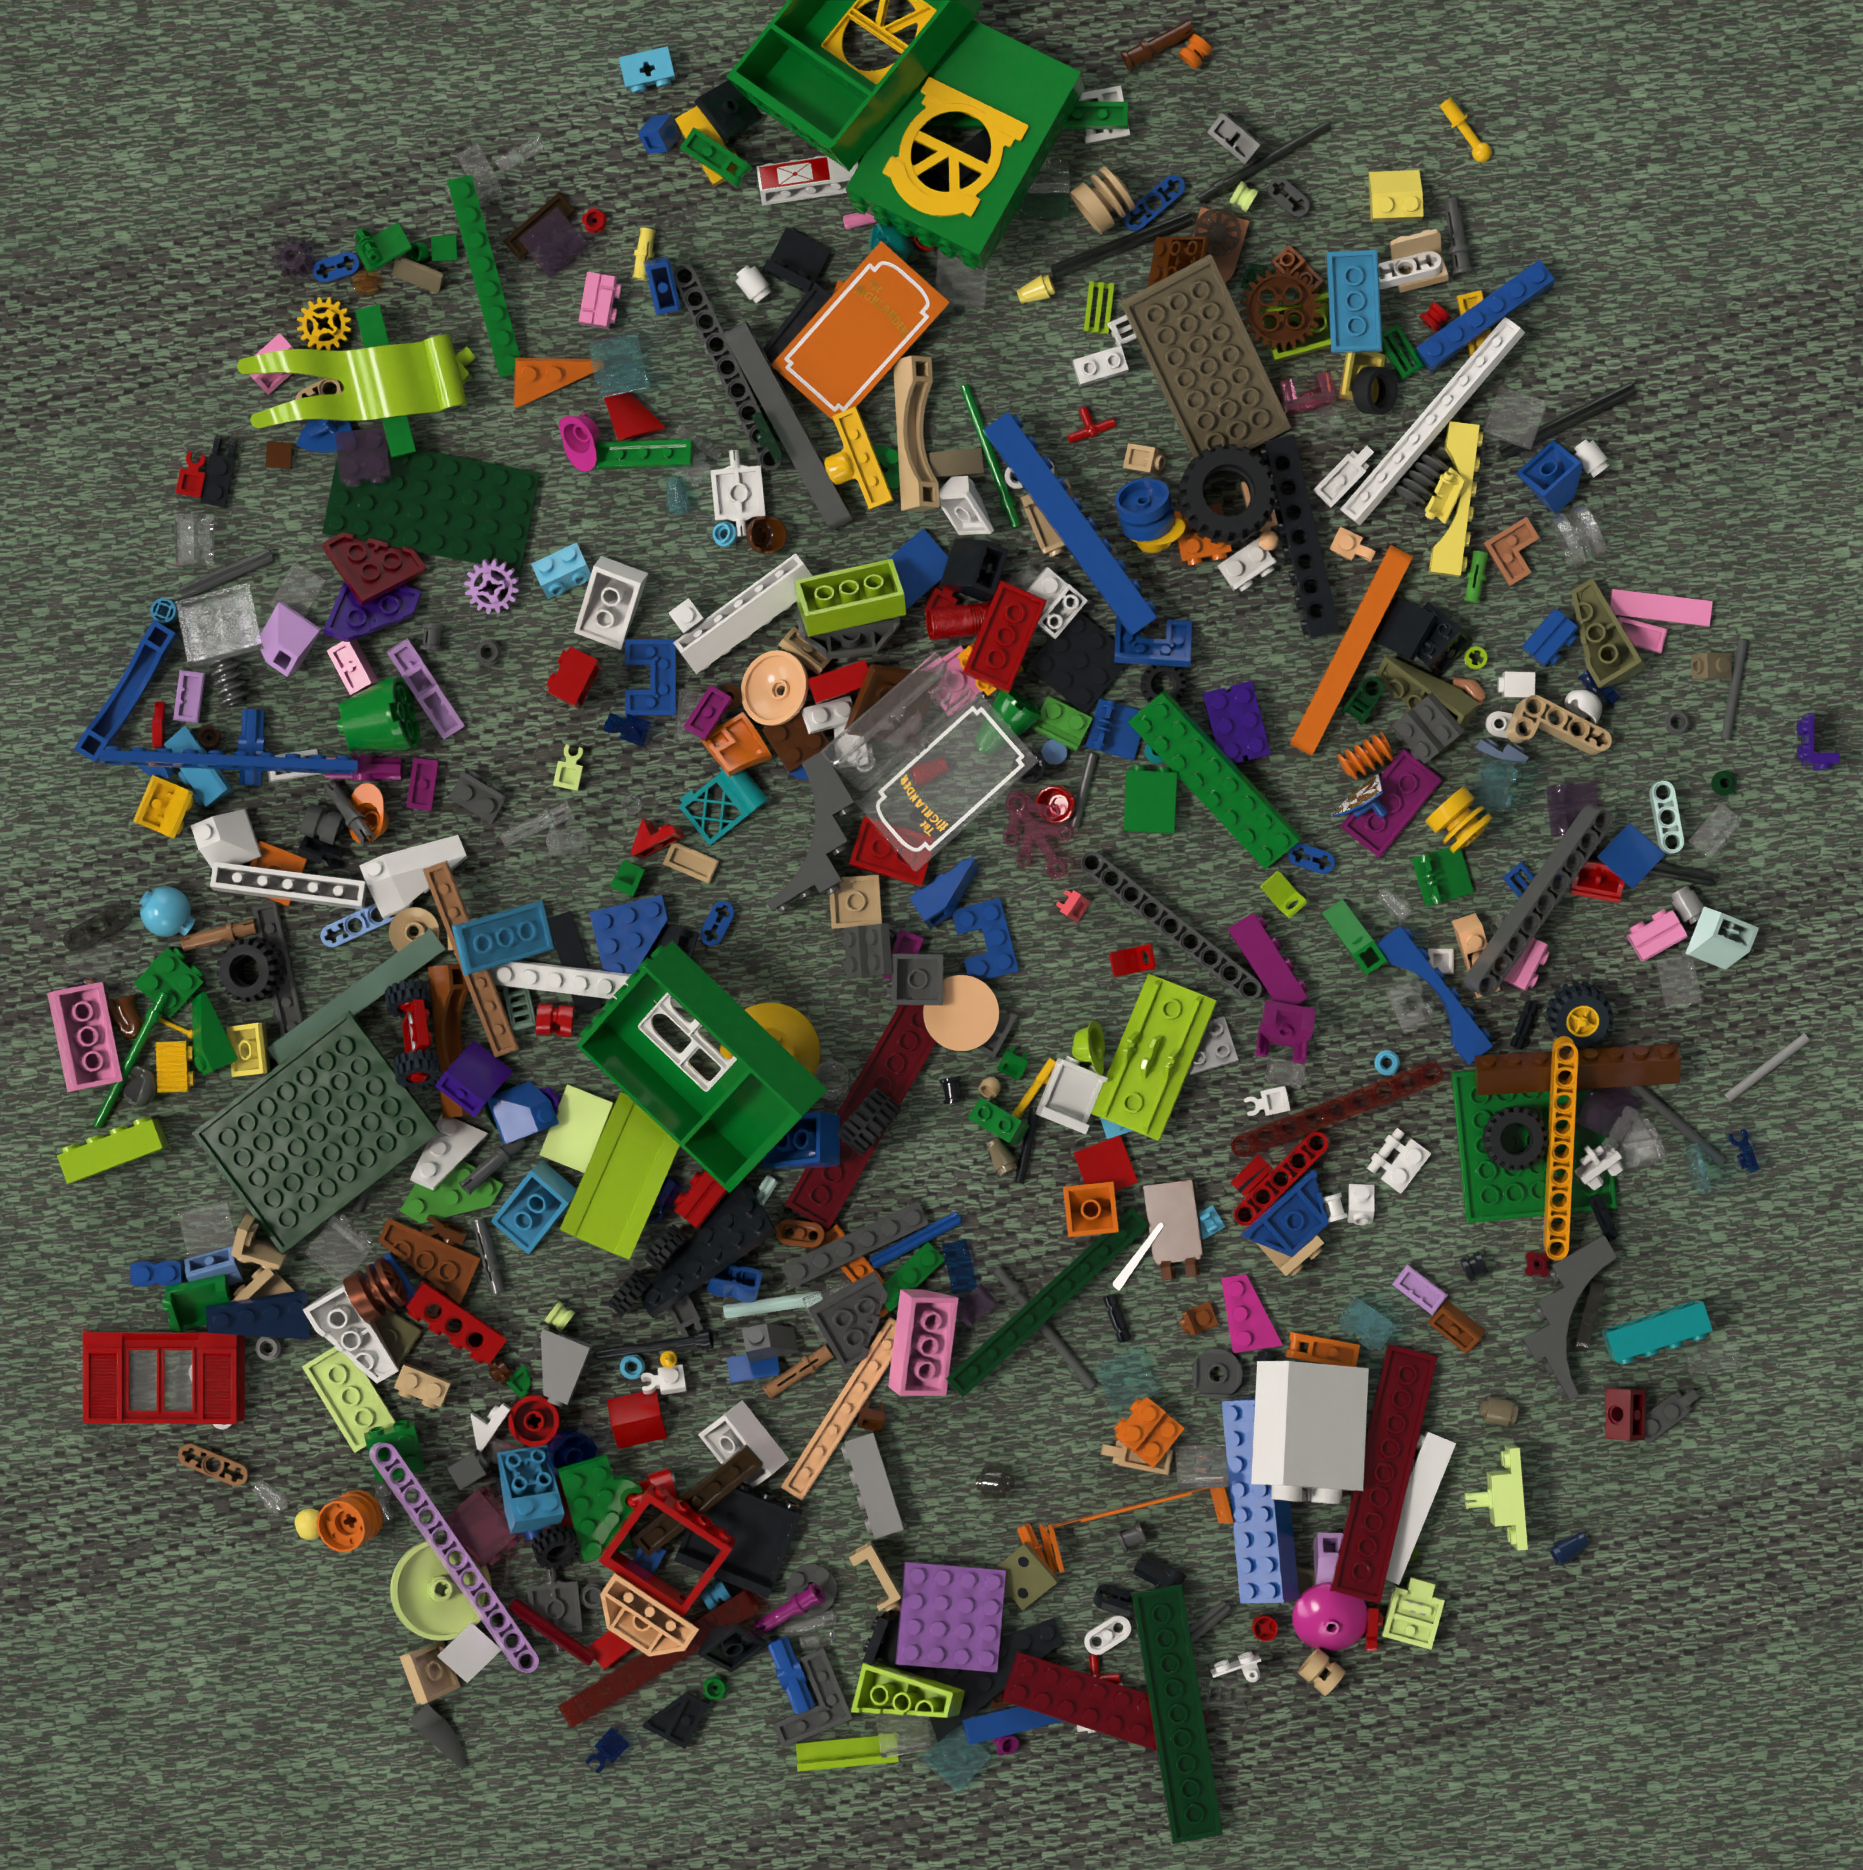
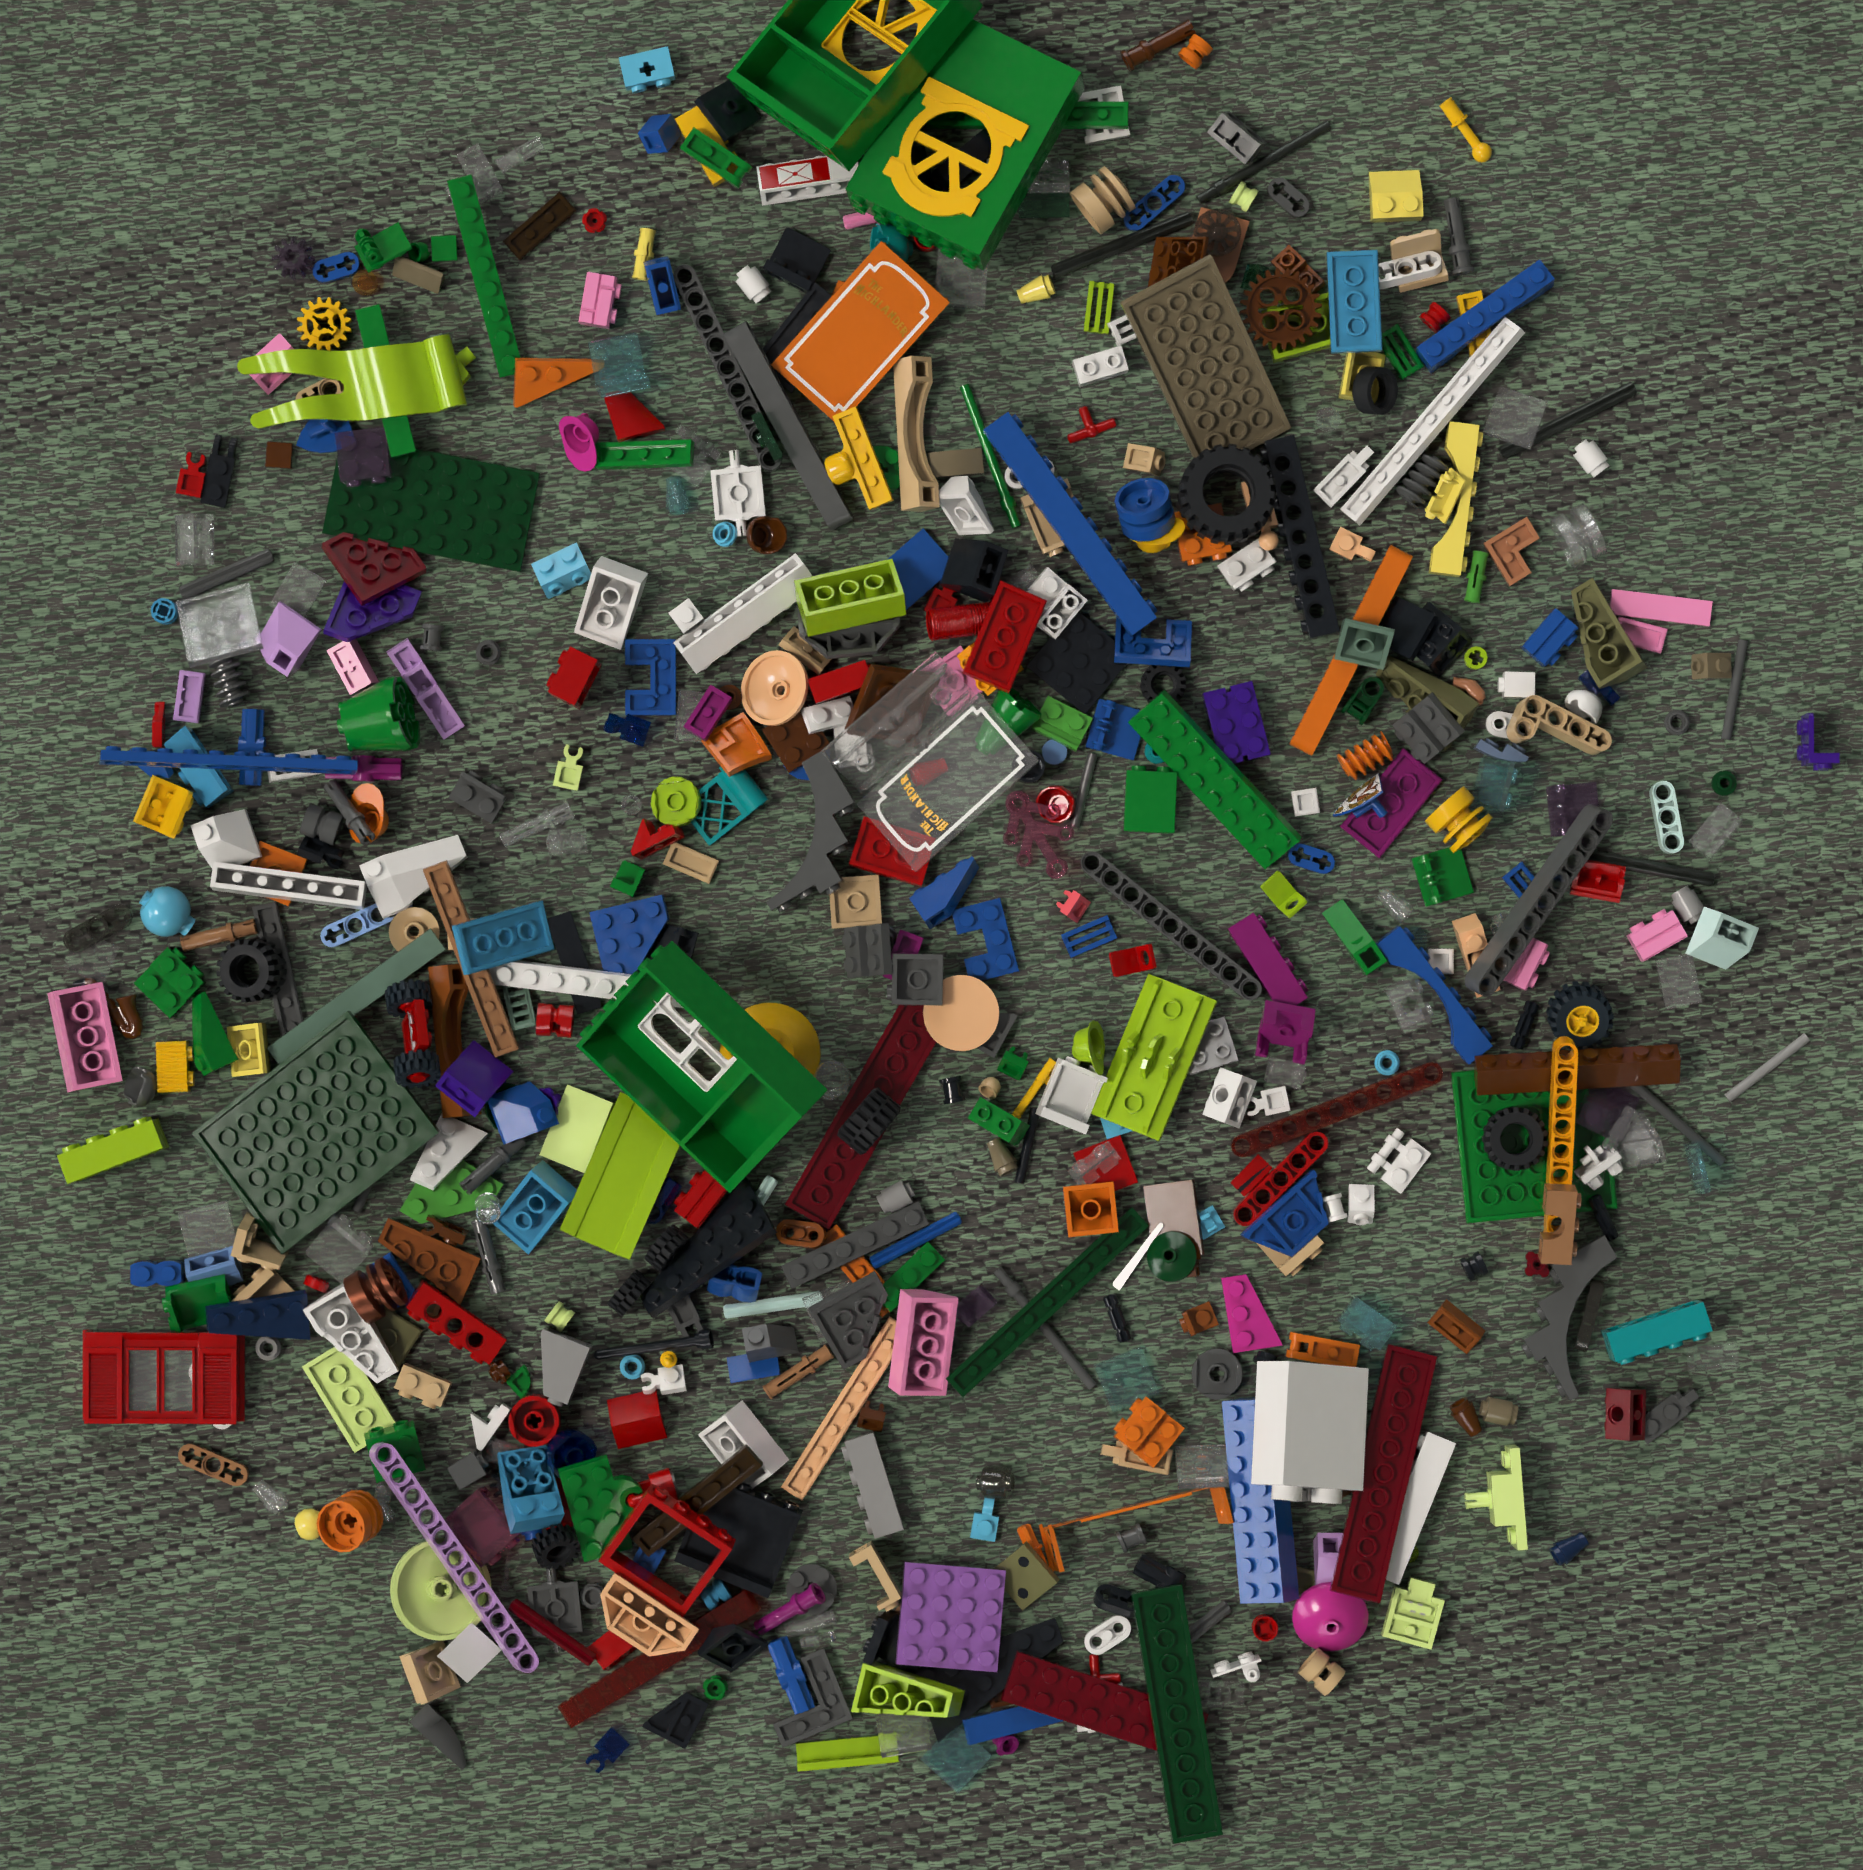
(139, 673): blue arch -> none
(152, 1016): green bar -> none
(177, 1027): yellow hinge -> none
(209, 731): reddish brown plate -> none
(316, 1283): none -> red tile
(422, 784): magenta plate -> none
(487, 1214): none -> clear wheel
(489, 575): lavender gear -> none
(553, 242): clear purple hinge -> none
(676, 801): none -> lime tile
(722, 926): blue beam -> none
(808, 1144): blue slope -> none
(896, 1197): none -> light grey brick
(959, 1266): clear blue tile -> none
(985, 1524): none -> medium azure plate
(1069, 944): none -> blue tile
(1102, 1157): none -> clear hinge
(1182, 1262): none -> dark green dish
(1229, 1097): none -> white brick
(1305, 802): none -> white tile
(1307, 401): clear pink panel -> none
(1363, 643): none -> sand green slope
(1375, 1620): red plate -> none
(1419, 1289): lavender plate -> none
(1466, 1416): none -> reddish brown cone
(1552, 476): blue slope -> none
(1558, 1246): none -> medium nougat arch
(1631, 855): blue sticker -> none
(1746, 1157): clear blue plate -> none

